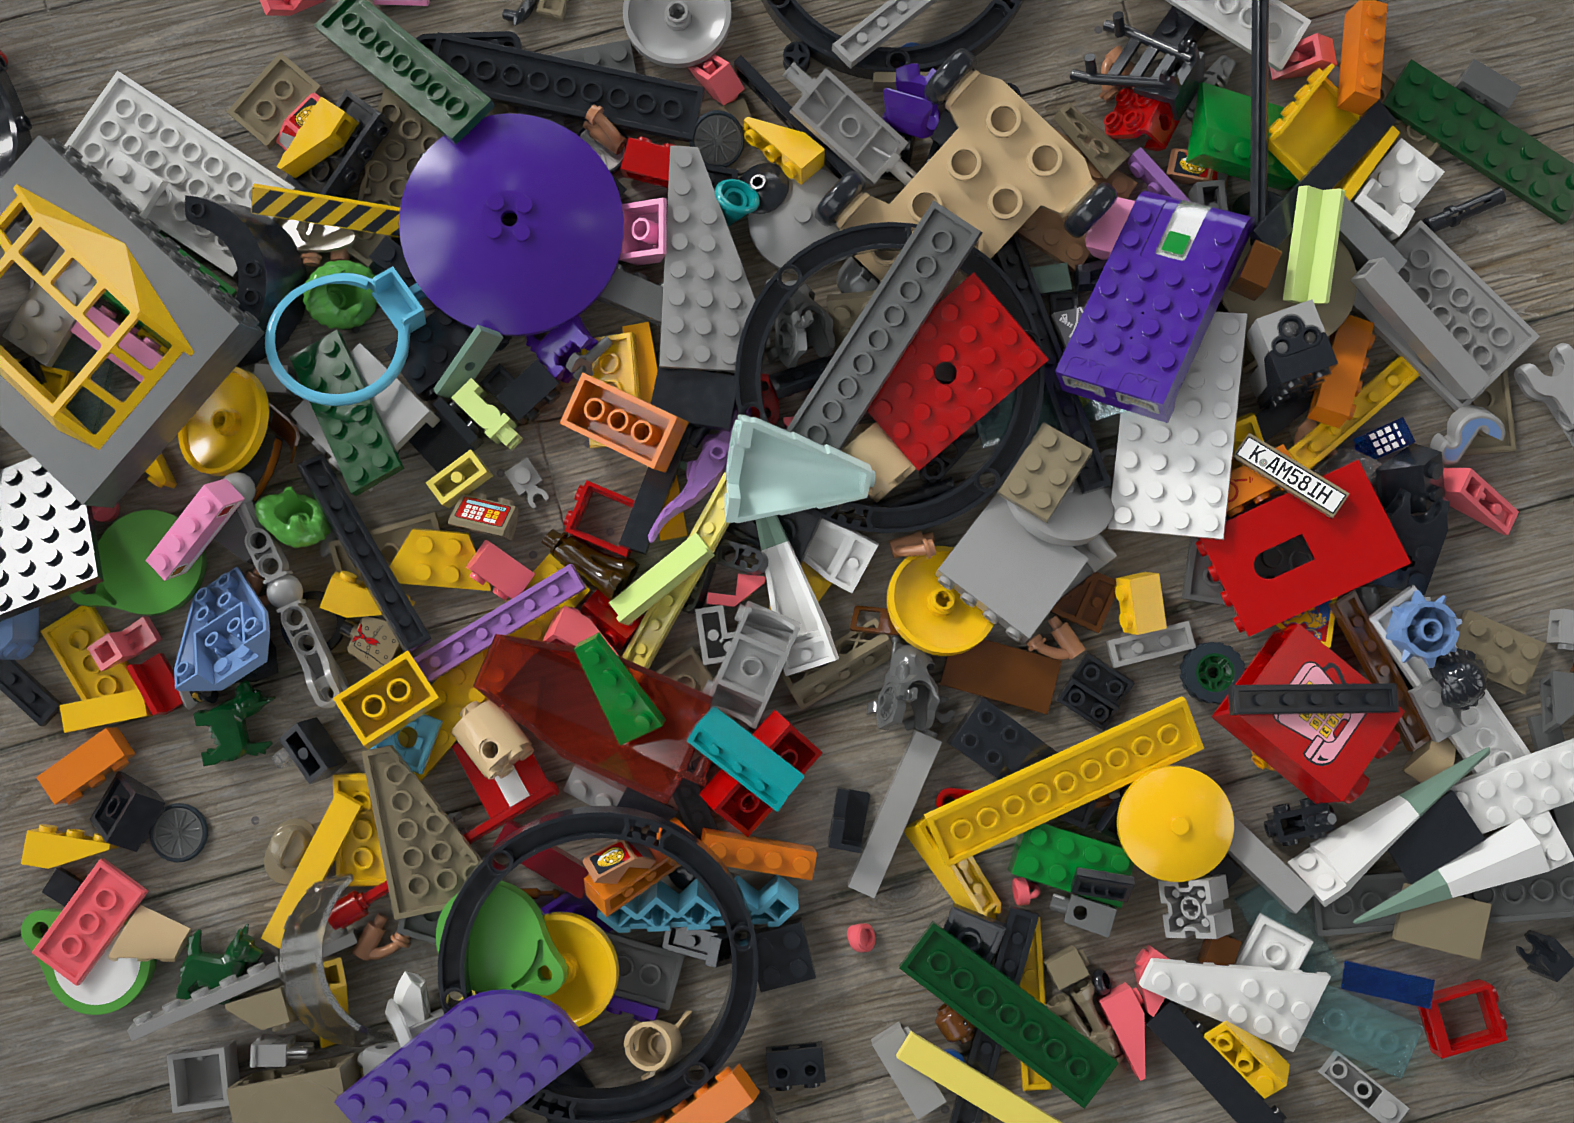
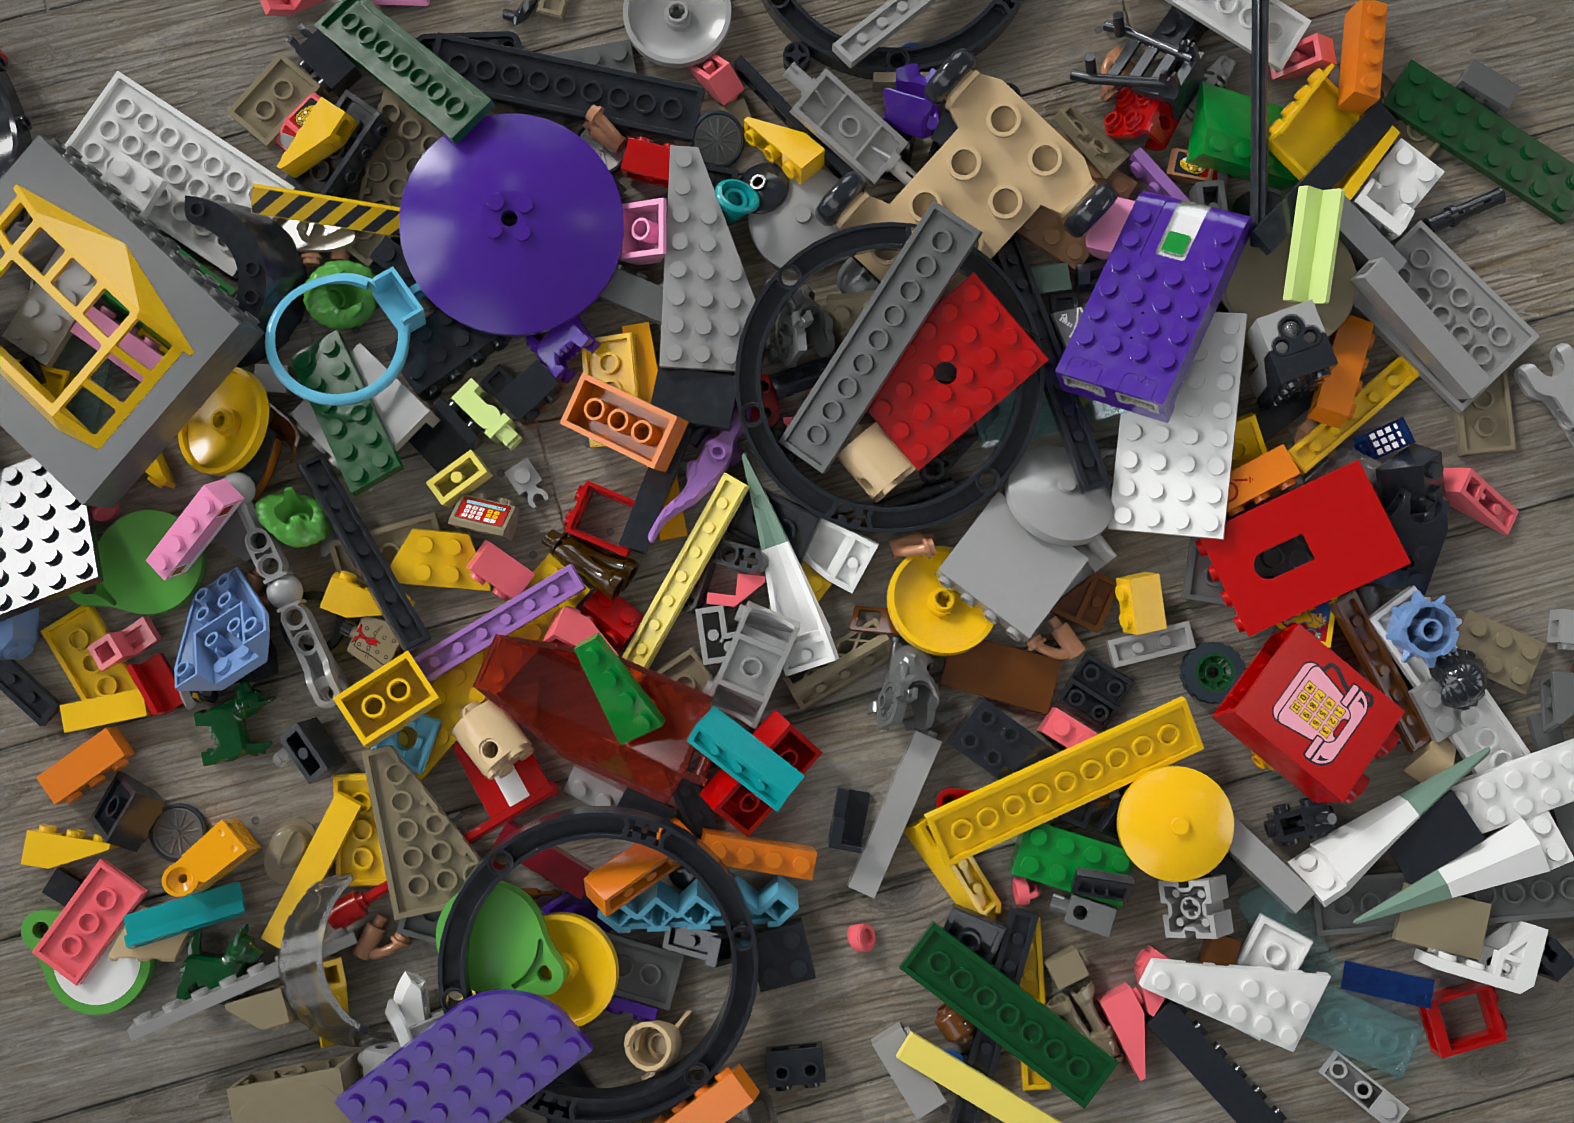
(184, 915): none -> teal panel
(202, 1075): light grey piece -> none
(210, 858): none -> light orange piece
(277, 1050): light grey piece -> none
(324, 59): none -> black hinge
(468, 360): sand green tile -> none
(586, 360): dark grey bar -> none
(613, 860): slope -> none
(661, 579): yellowish green panel -> none
(787, 473): light aqua cone -> none
(1045, 472): dark tan plate -> none
(1064, 729): none -> coral brick
(1101, 982): black piece -> none
(1250, 1057): yellow slope -> none
(1256, 270): reddish brown slope -> none
(1291, 475): tile -> none
(1313, 699): black tile -> none
(1463, 428): light grey animal -> none
(1515, 956): none -> white bracket

